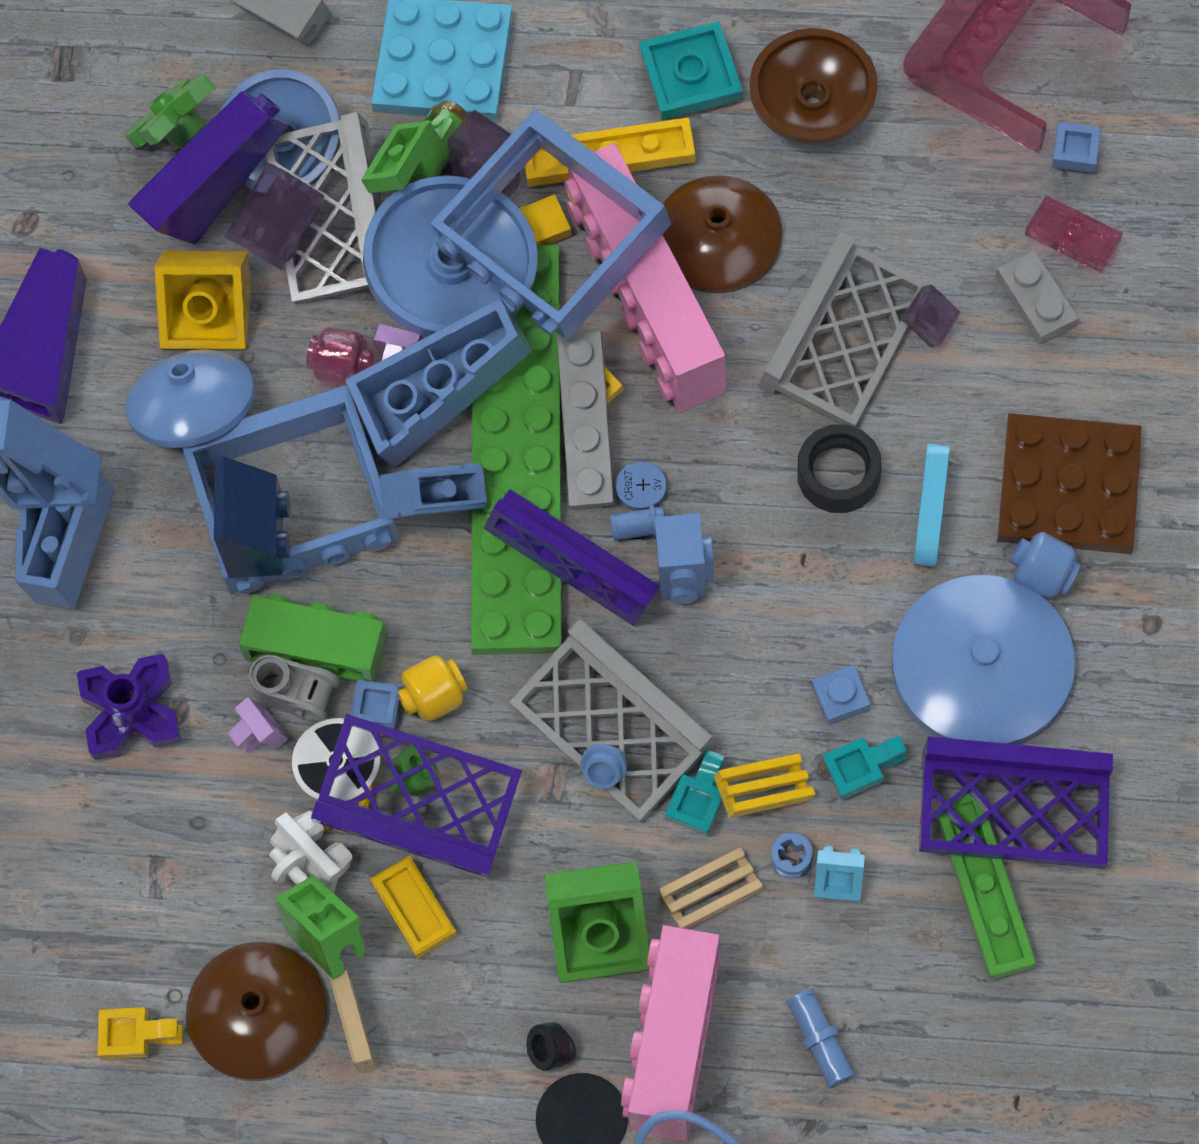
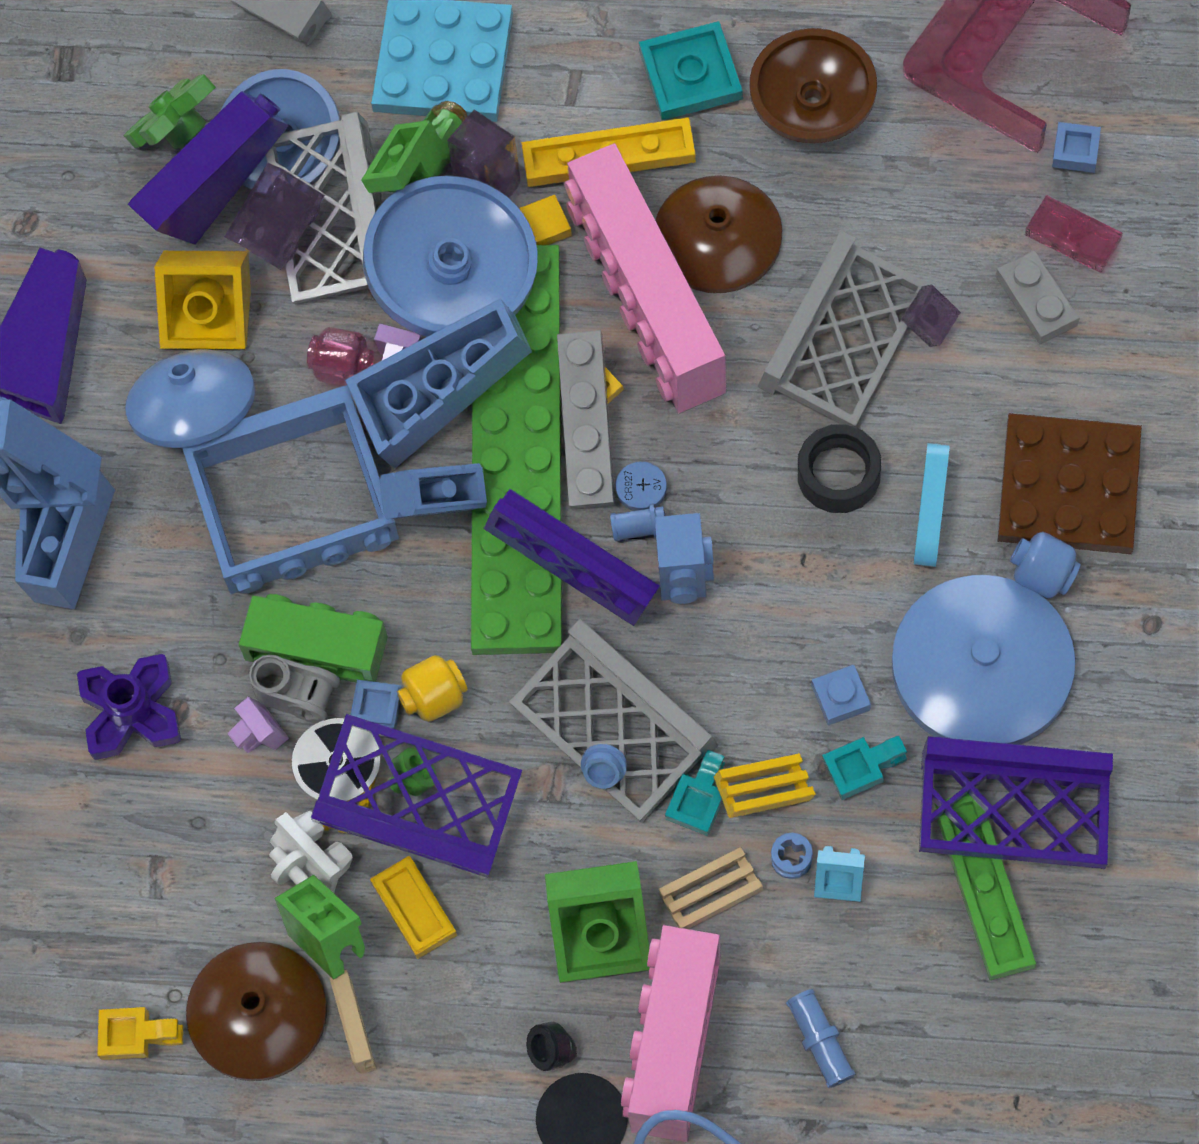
(249, 519): dark blue slope -> none
(495, 175): medium blue window -> none

